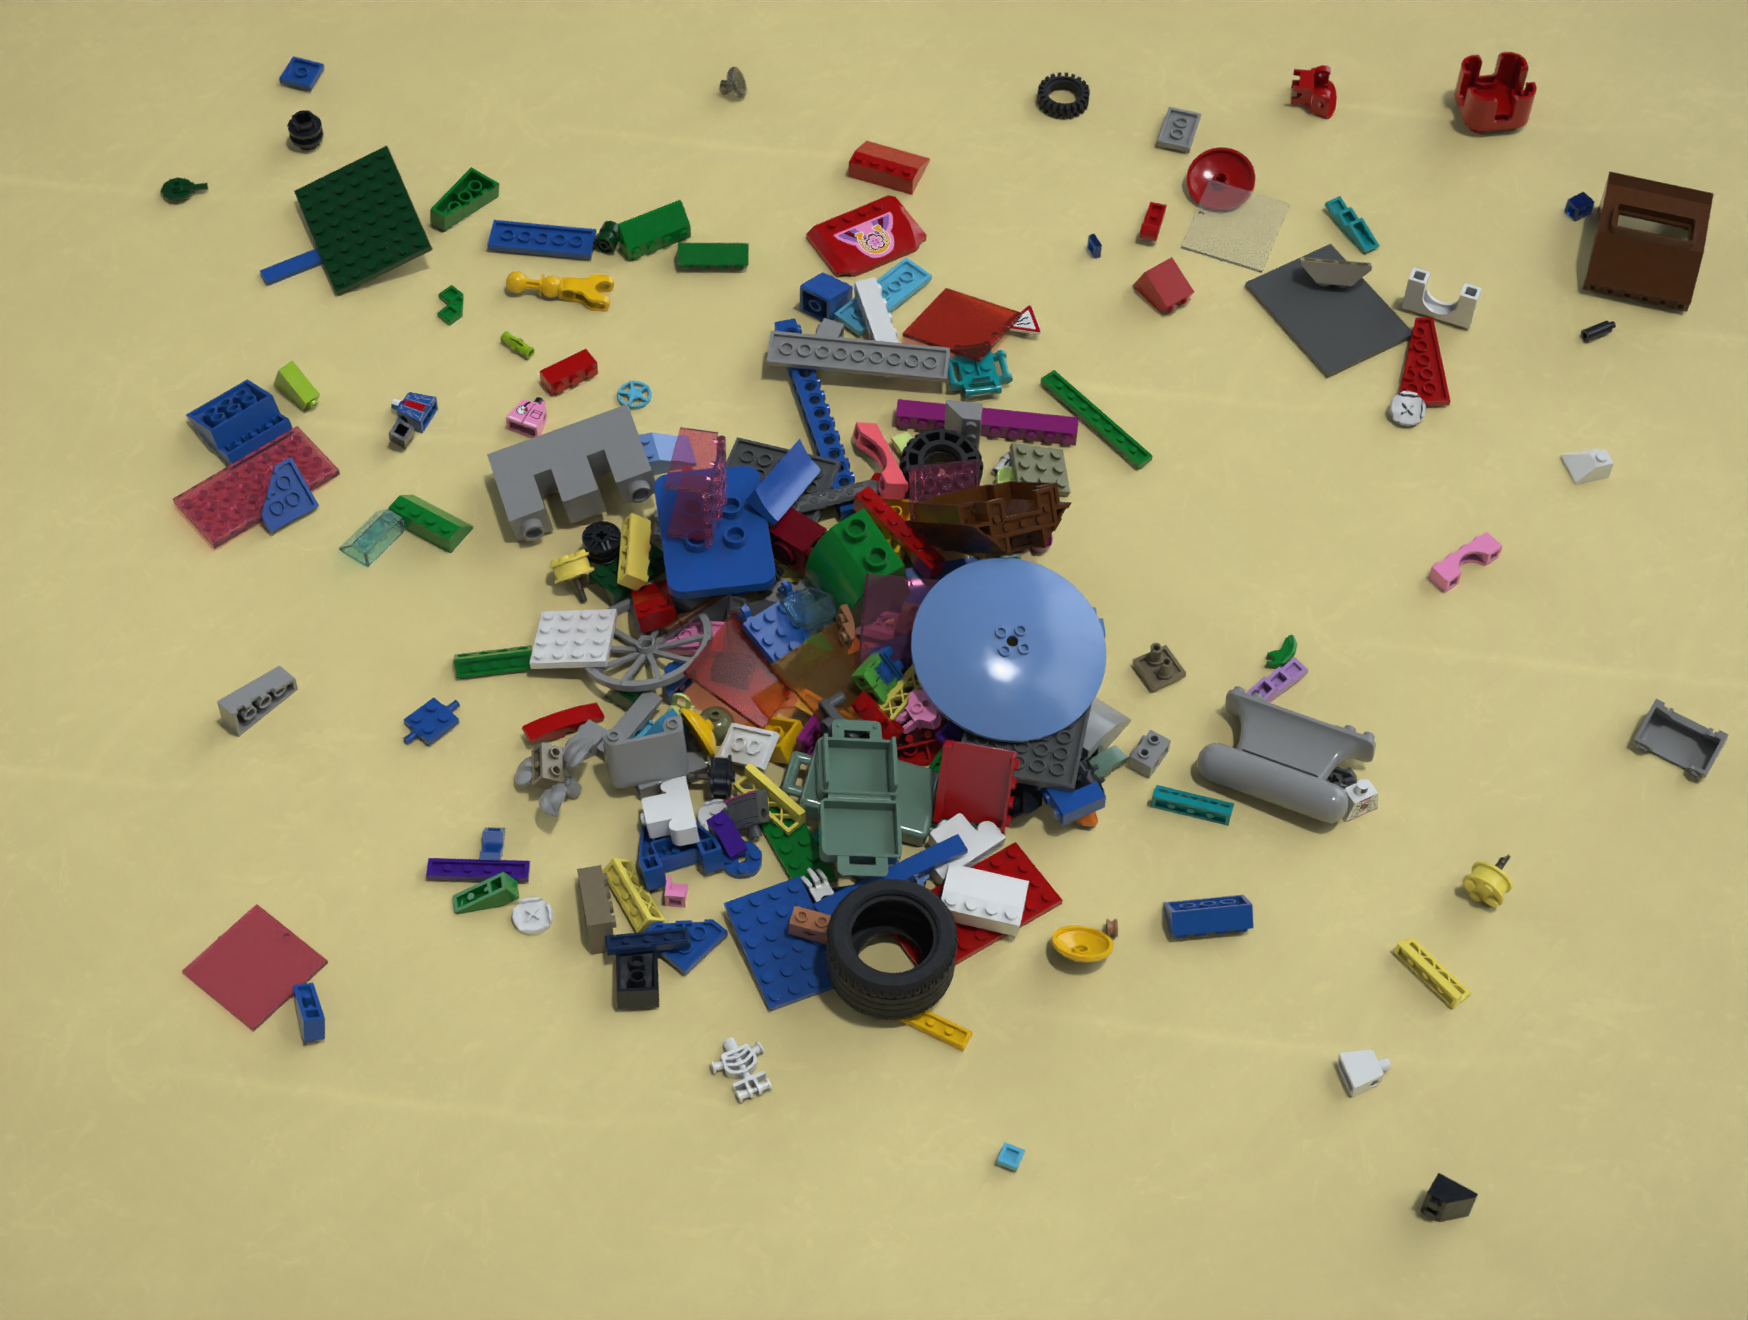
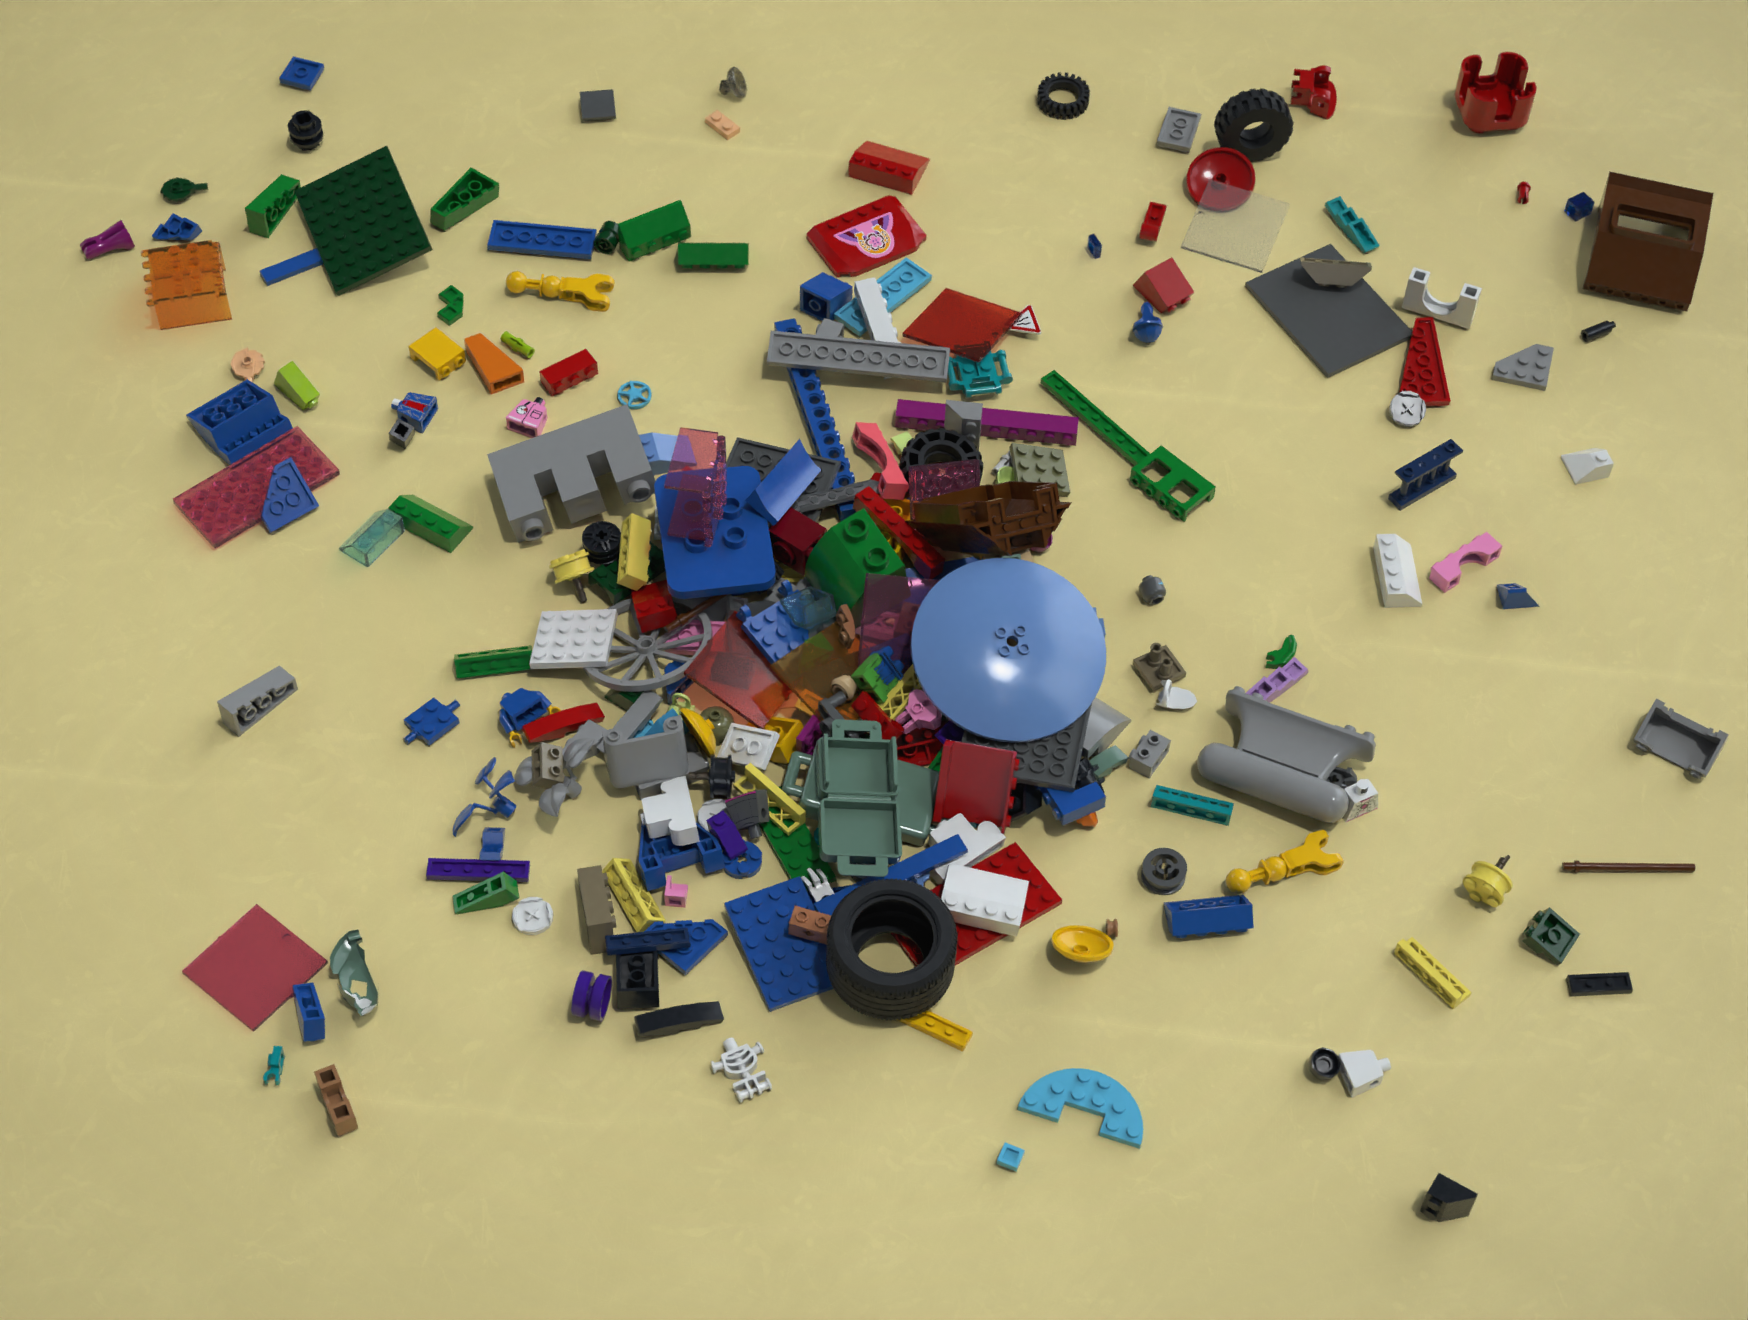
(111, 239): none -> magenta piece
(177, 229): none -> blue slope
(187, 284): none -> clear orange windscreen
(247, 364): none -> light nougat piece
(271, 206): none -> green wedge
(276, 1061): none -> teal plate
(336, 1100): none -> medium nougat arch
(349, 963): none -> sand green animal
(438, 353): none -> yellow panel
(492, 364): none -> orange slope
(500, 803): none -> blue plant
(522, 708): none -> blue torso
(591, 995): none -> dark purple wheel
(597, 105): none -> dark grey slope
(677, 1018): none -> black slope
(722, 125): none -> light nougat plate
(845, 684): none -> tan cone
(1090, 1093): none -> medium azure plate
(1149, 326): none -> blue piece
(1152, 590): none -> dark grey head
(1174, 867): none -> dark grey wheel
(1175, 697): none -> white piece
(1177, 472): none -> green window
(1250, 108): none -> black tyre
(1290, 863): none -> yellow piece
(1324, 1063): none -> black hair
(1396, 572): none -> white slope
(1425, 474): none -> dark blue fence
(1515, 596): none -> blue slope
(1523, 189): none -> red pin
(1526, 368): none -> light grey plate
(1550, 935): none -> dark green plate
(1576, 866): none -> reddish brown bar
(1599, 984): none -> black tile

